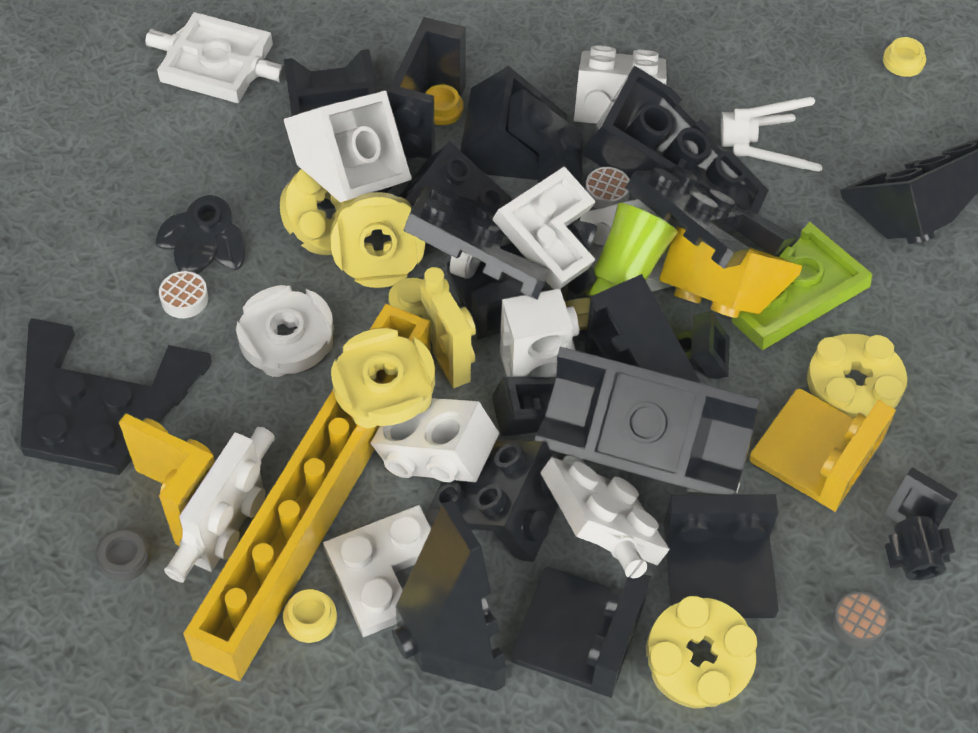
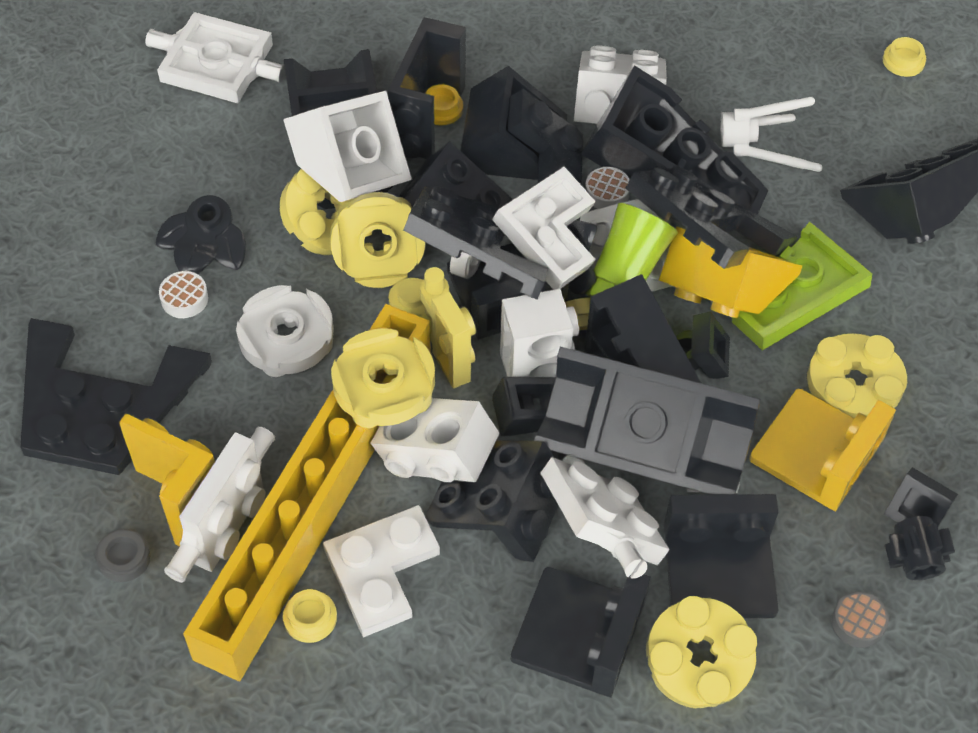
(445, 608): black wedge -> none

